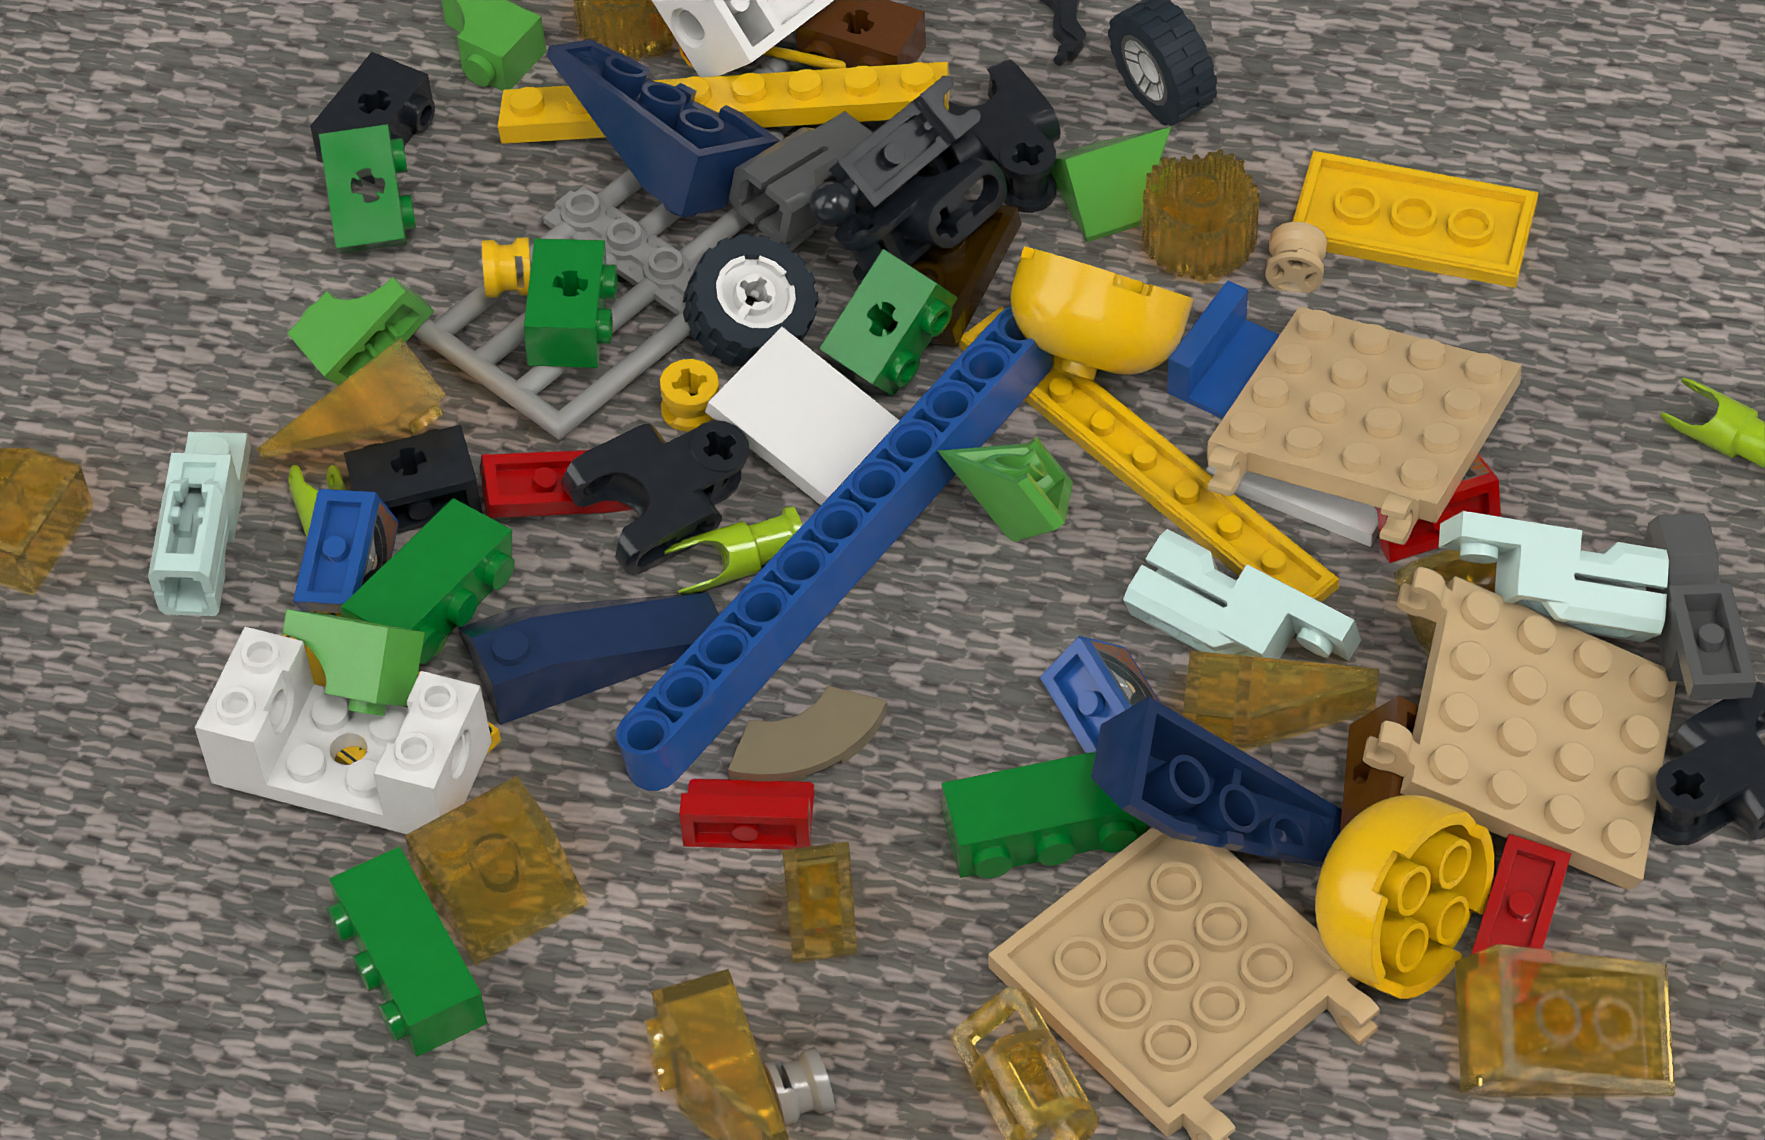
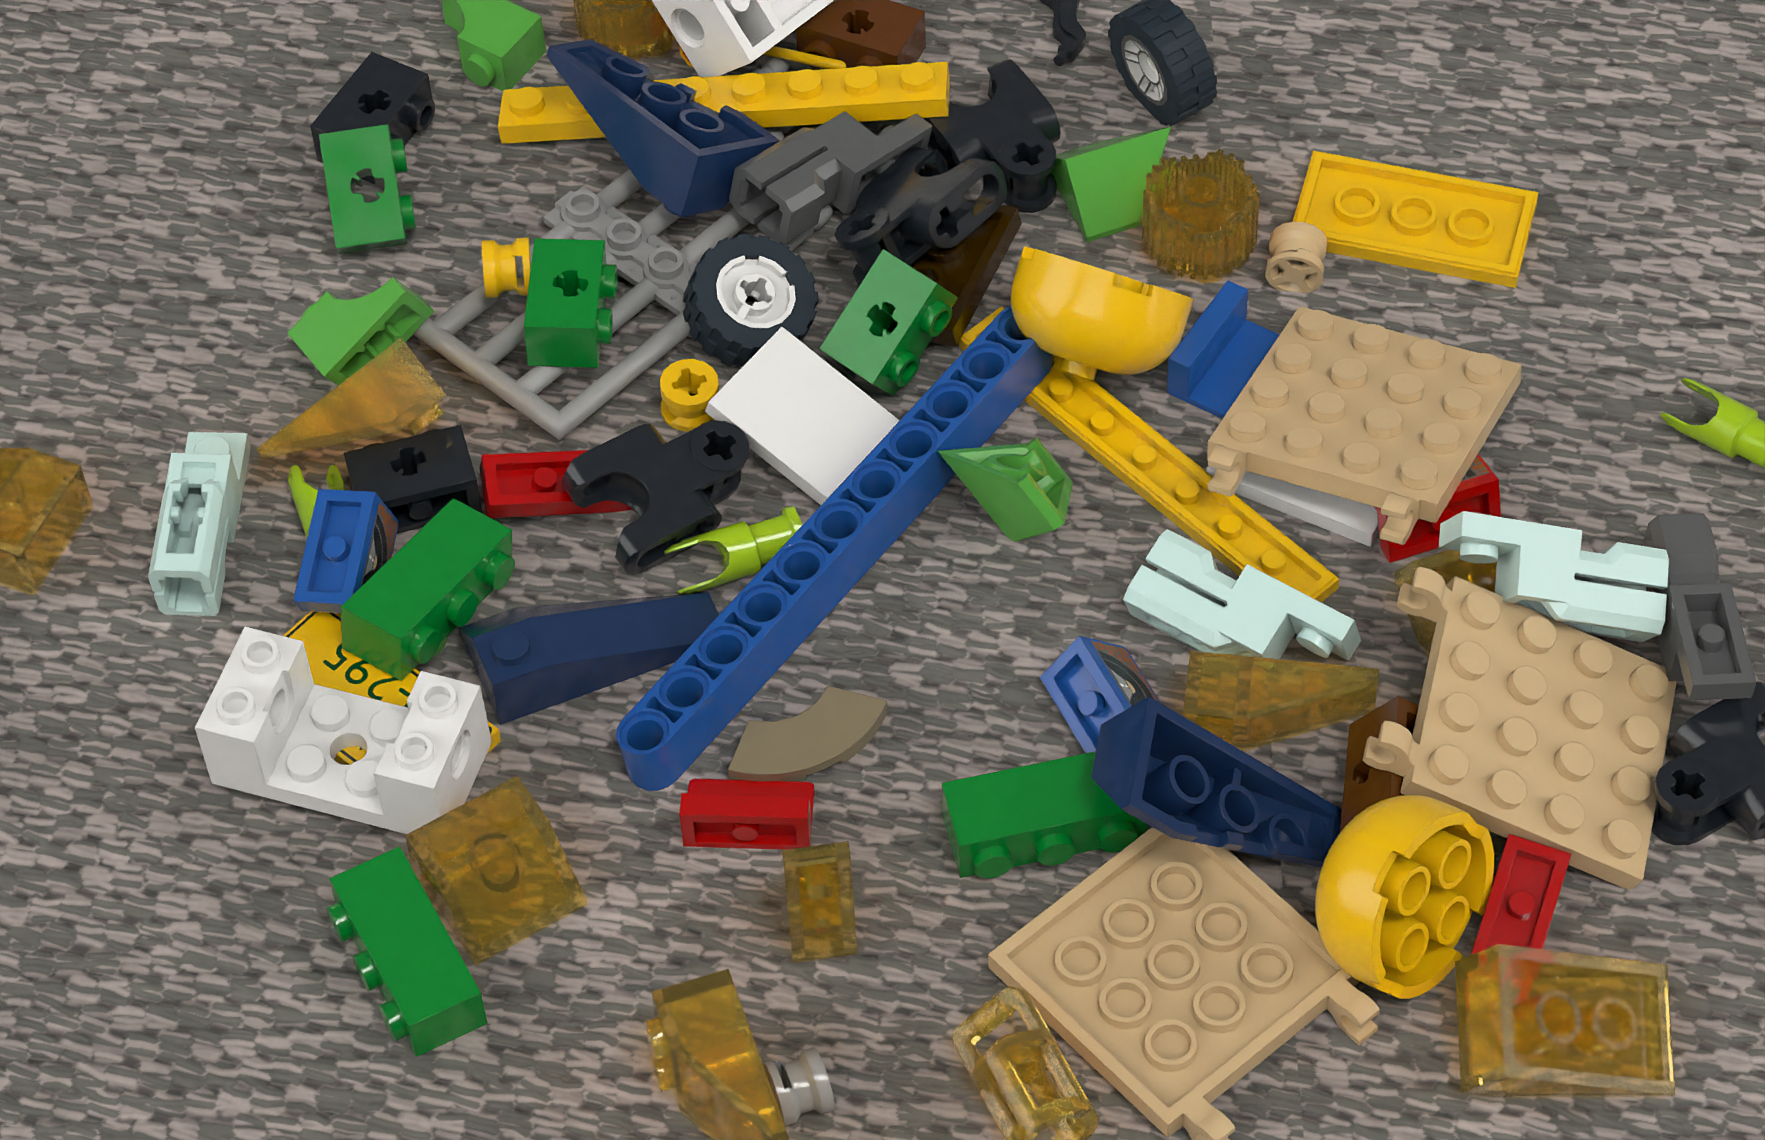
(360, 658): bright green arch -> none
(890, 156): black plate -> none

